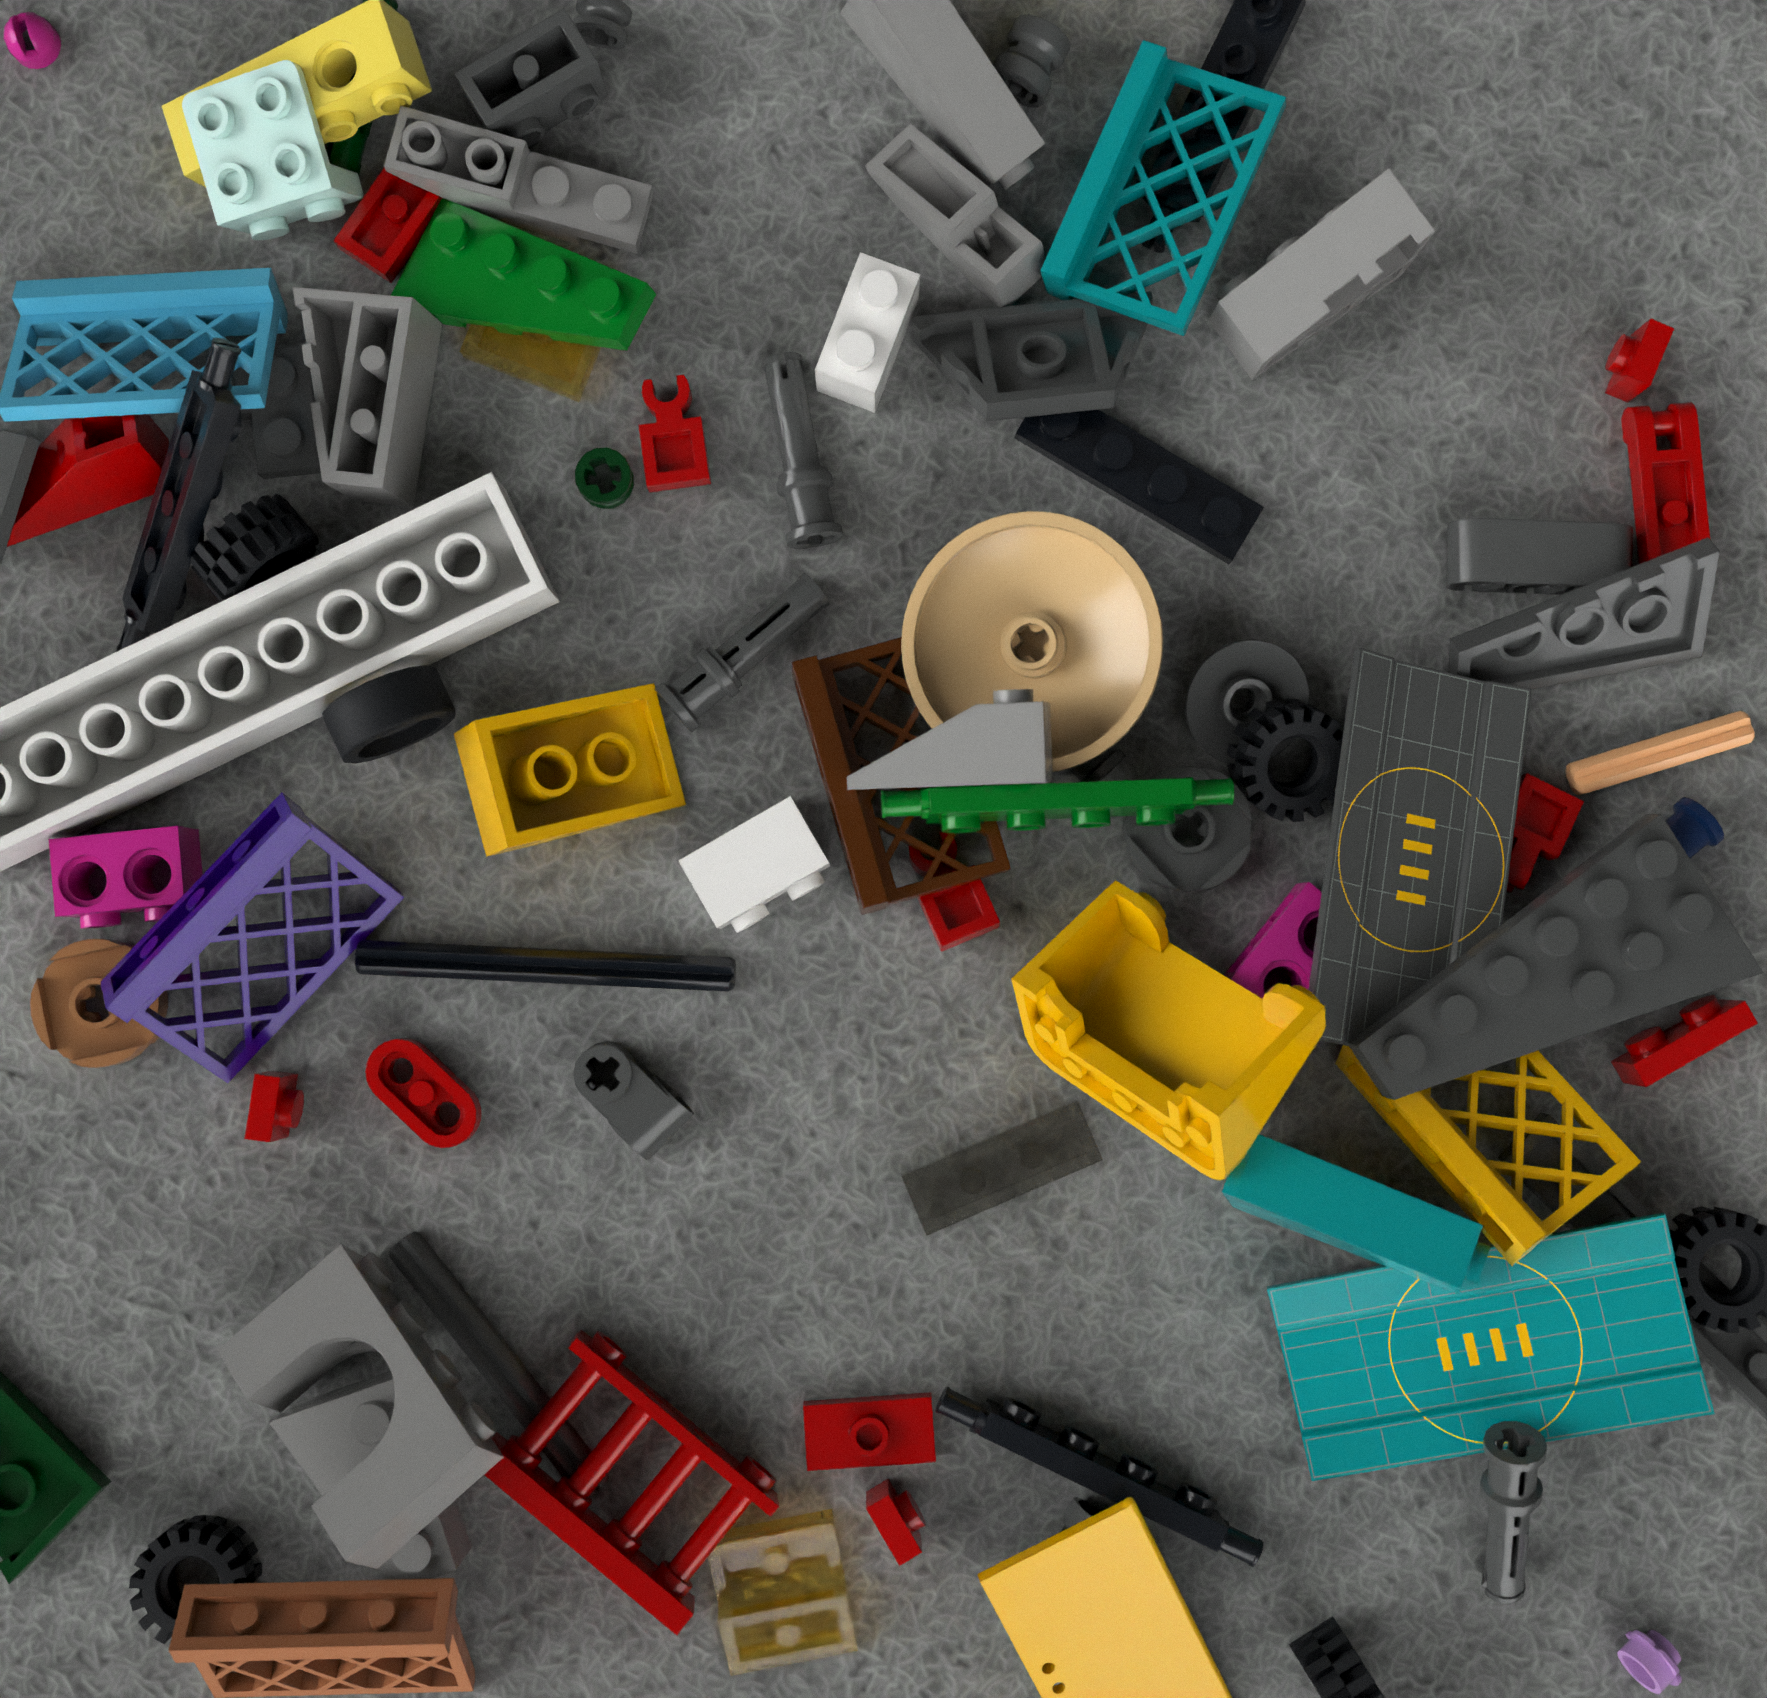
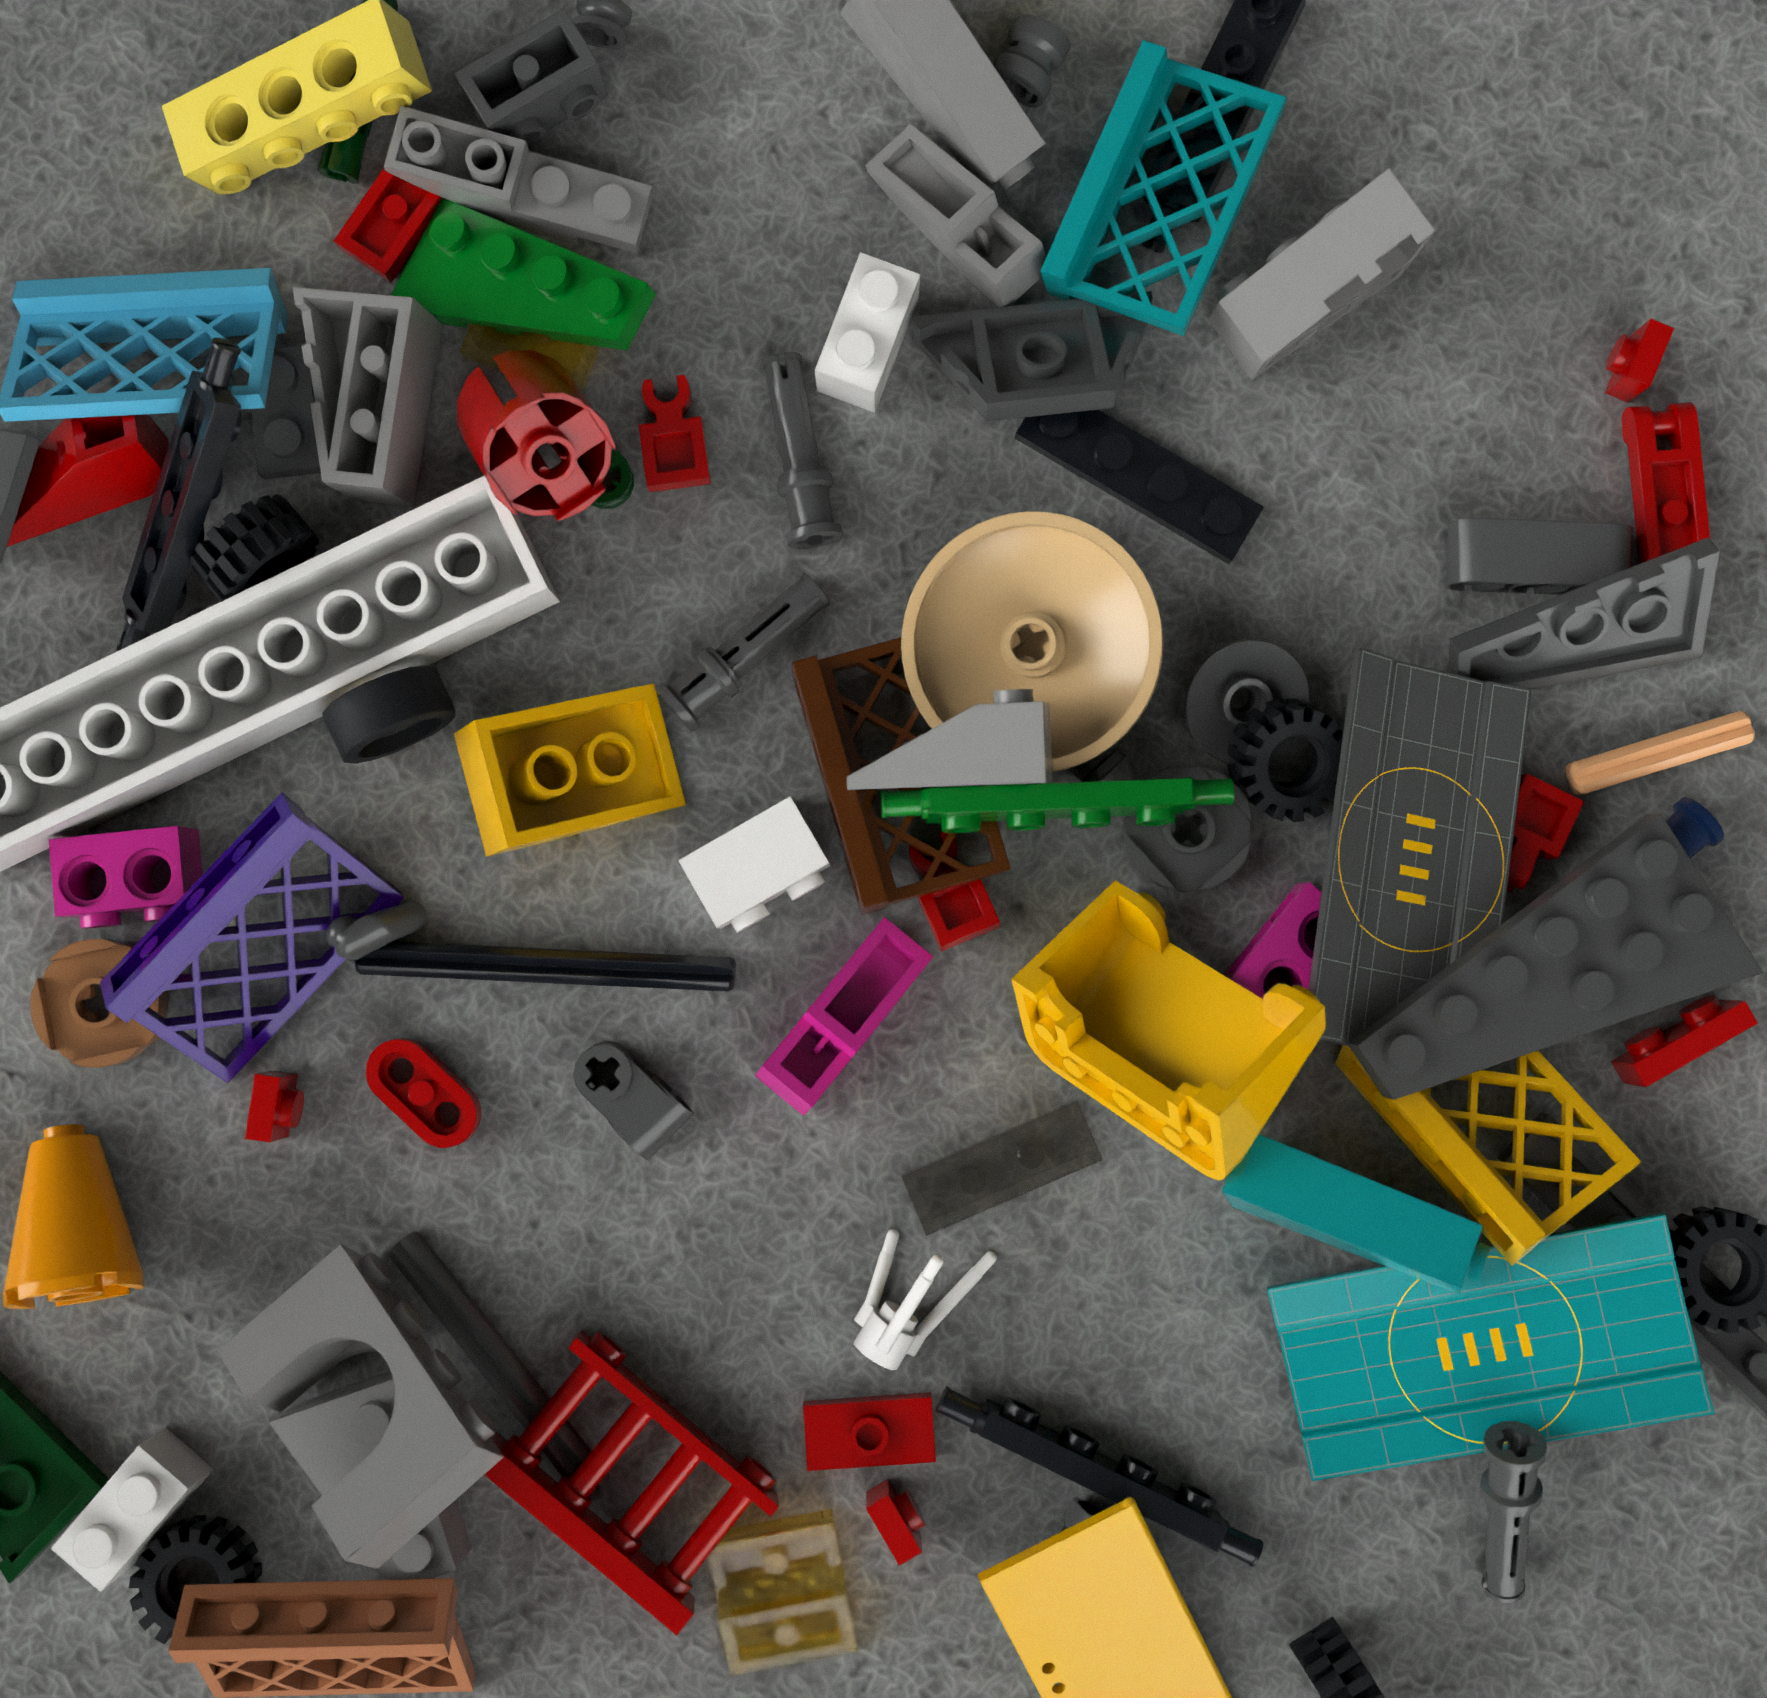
(41, 36): dark pink hinge -> none
(70, 1226): none -> light orange cone
(132, 1509): none -> white piece
(265, 153): light aqua bracket -> none
(362, 936): none -> dark grey arm
(508, 435): none -> red cylinder
(843, 1016): none -> dark pink slope
(890, 1331): none -> white plant
(1651, 1660): lavender plate -> none

